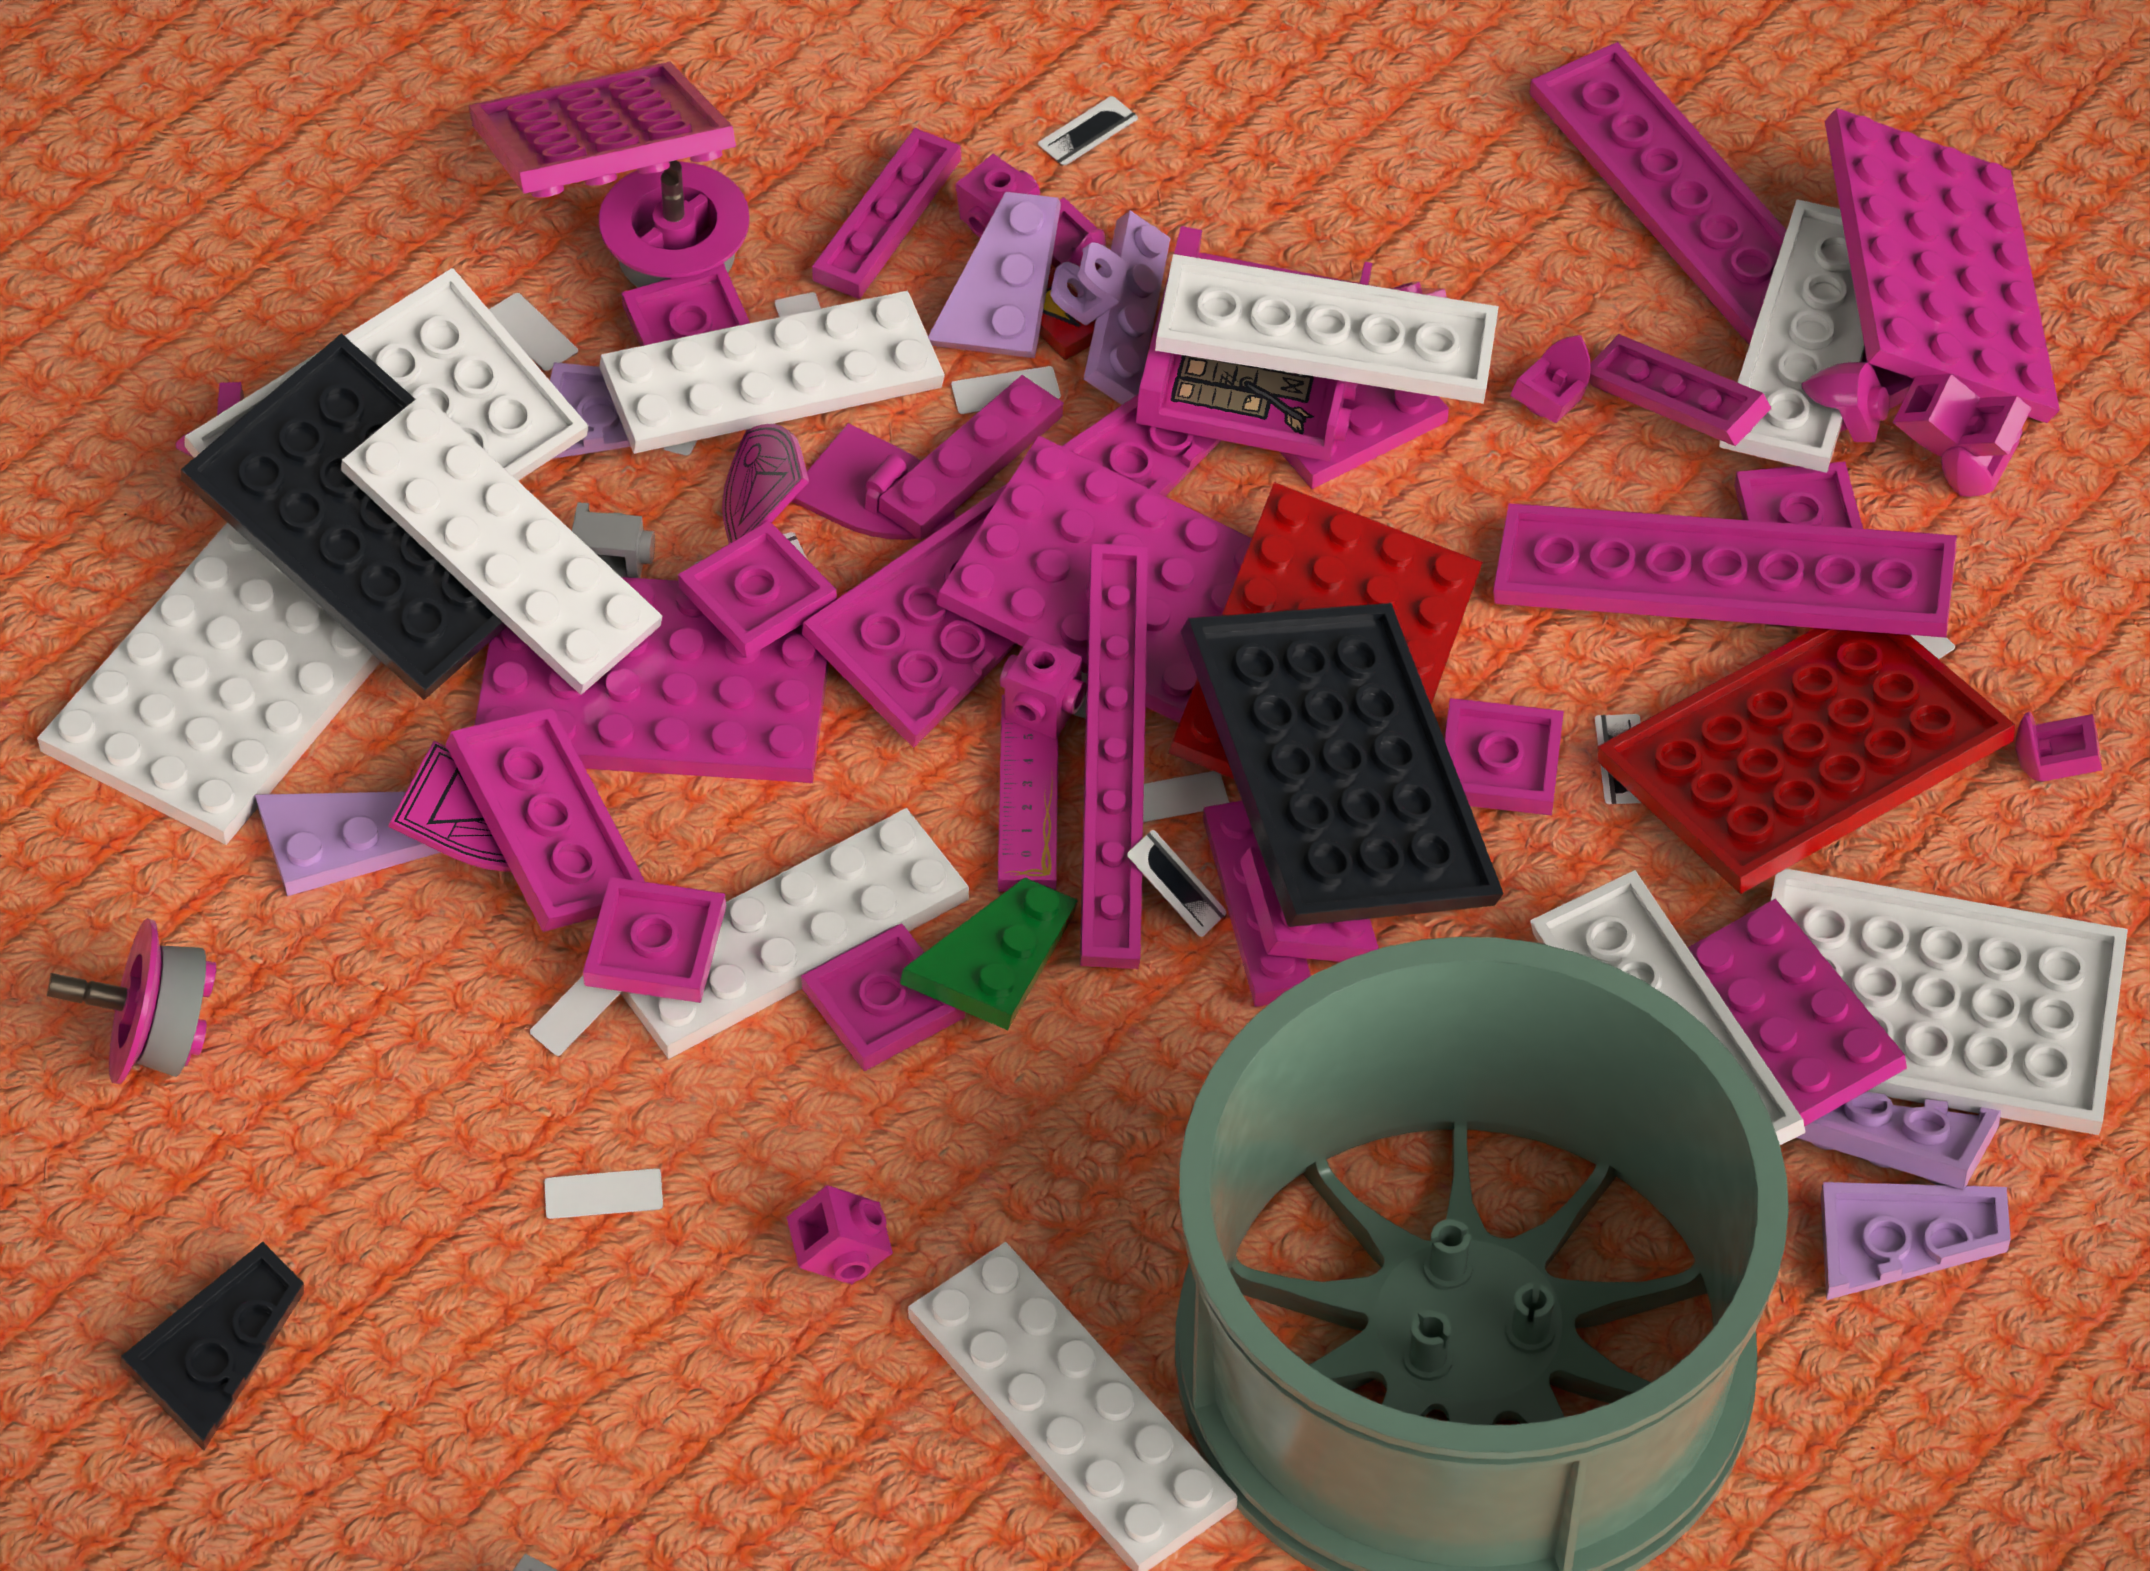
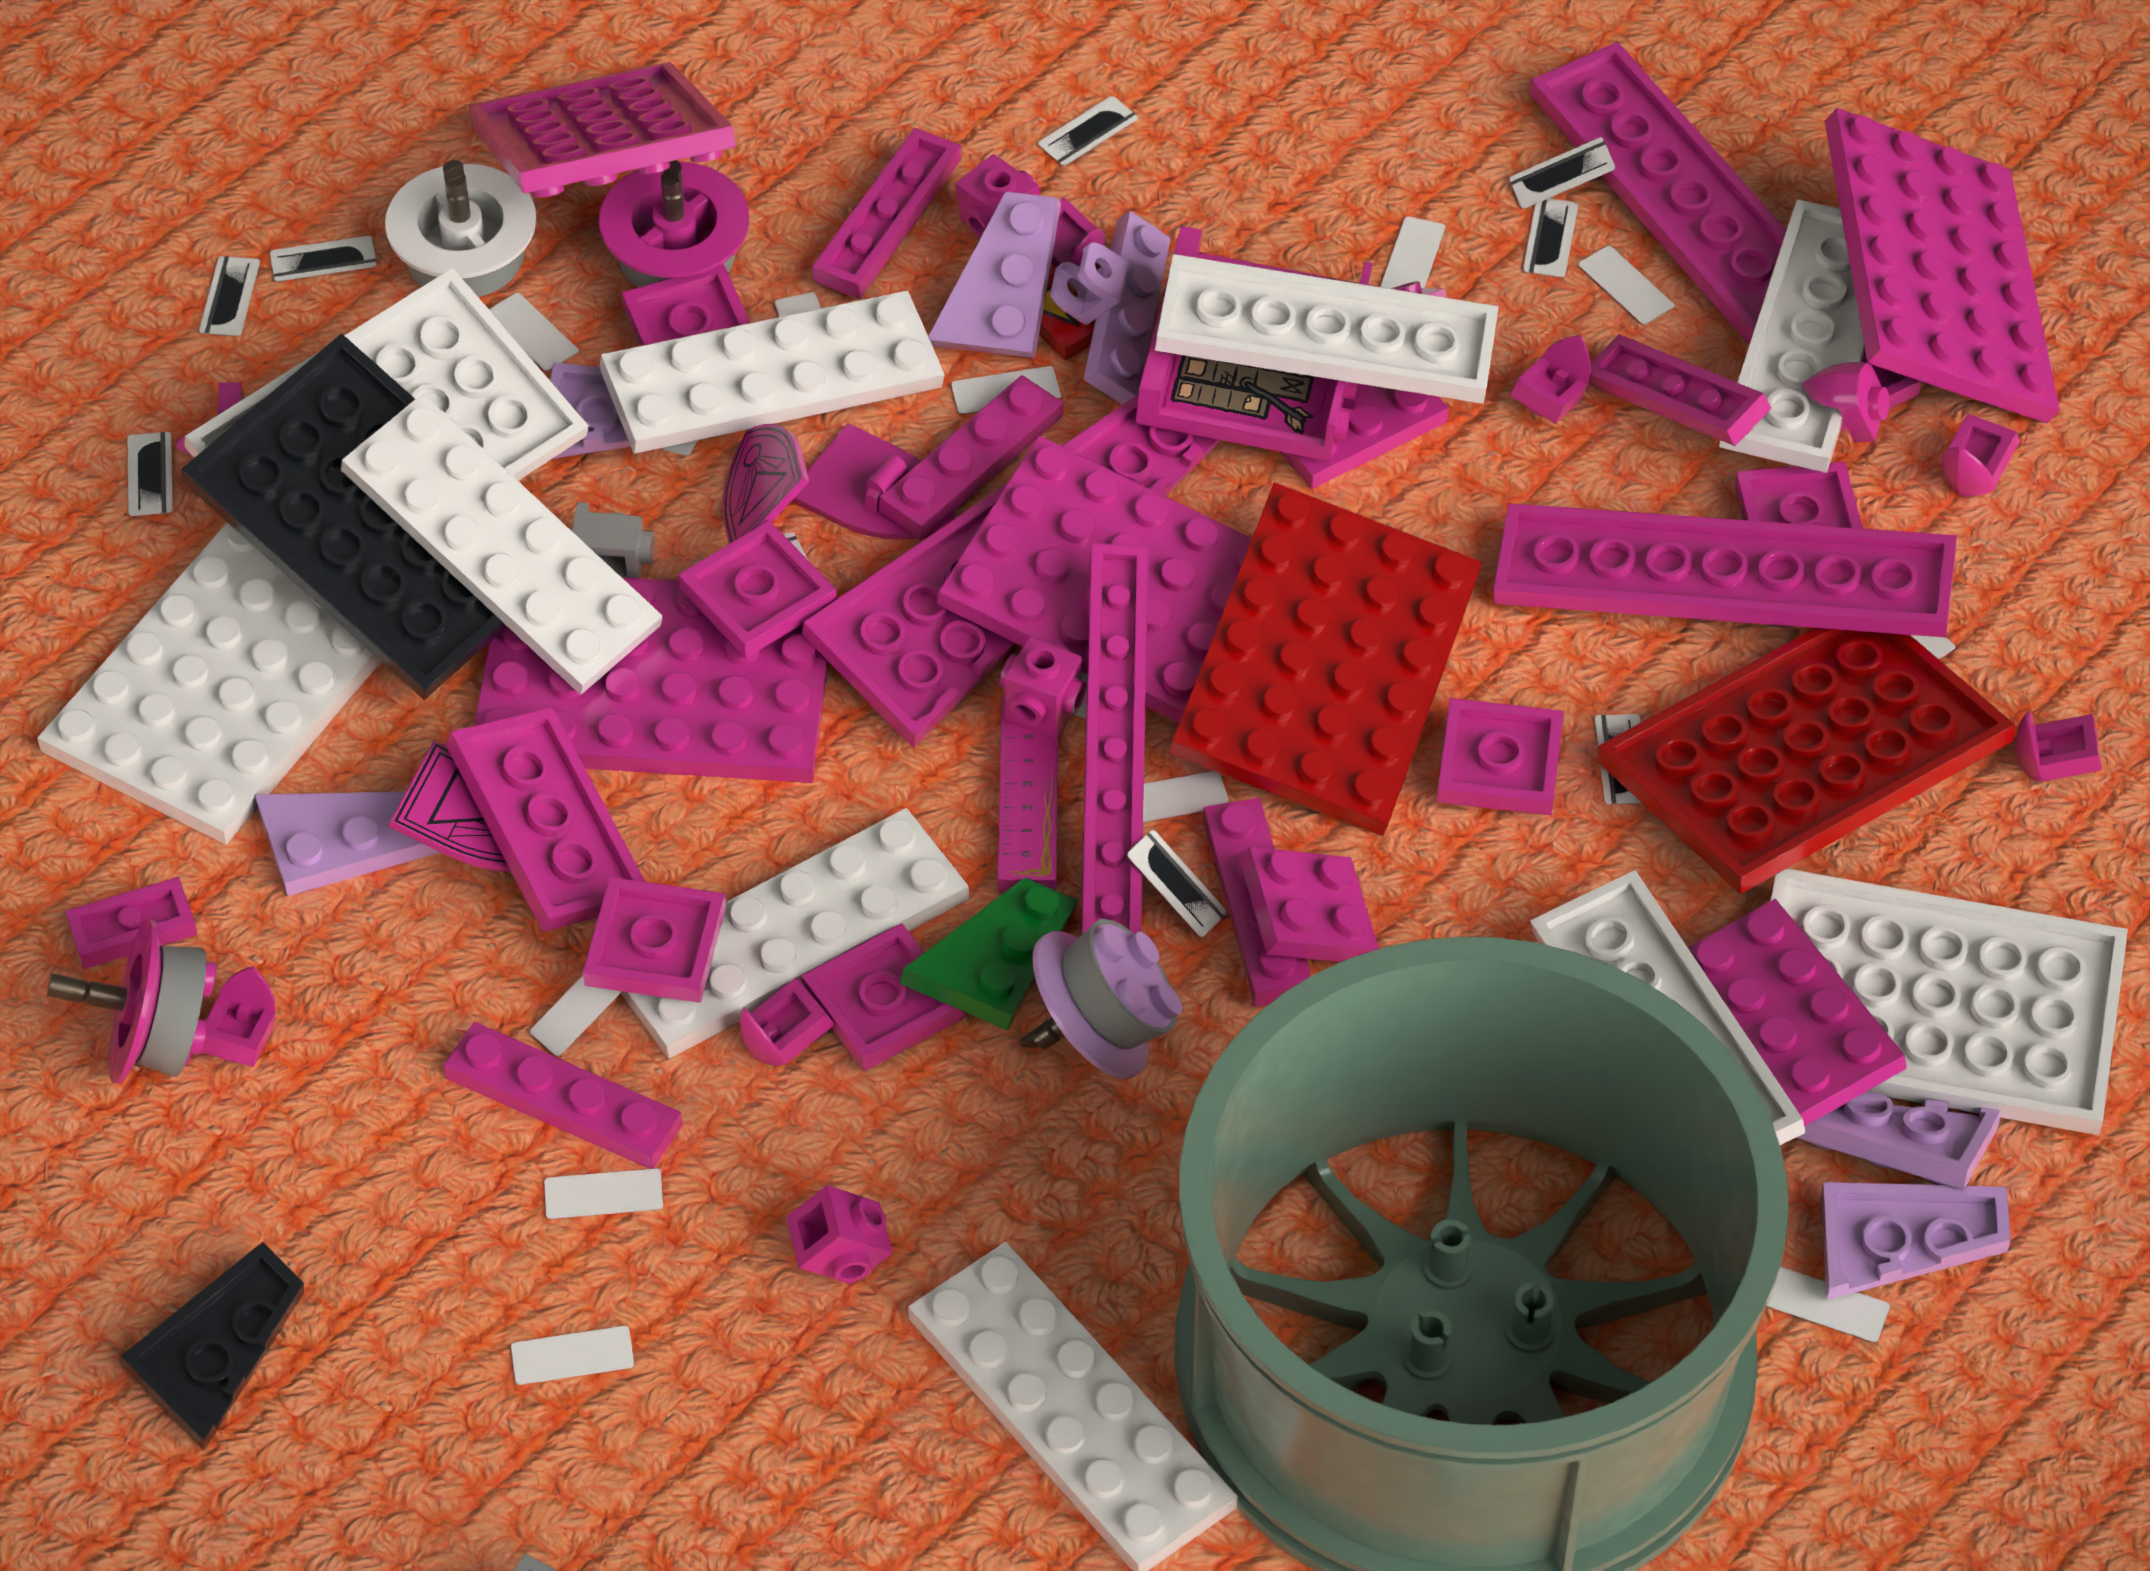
(109, 926): none -> dark pink plate
(150, 474): none -> sticker
(229, 296): none -> sticker
(241, 1018): none -> dark pink plate
(323, 258): none -> sticker
(462, 221): none -> white piece
(563, 1095): none -> dark pink plate
(572, 1355): none -> white sticker
(783, 1025): none -> dark pink plate
(1103, 996): none -> lavender piece
(1340, 764): black plate -> none
(1413, 252): none -> white sticker
(1550, 237): none -> sticker
(1562, 173): none -> sticker
(1626, 285): none -> white sticker
(1806, 1299): none -> white sticker
(1947, 414): dark pink brick -> none

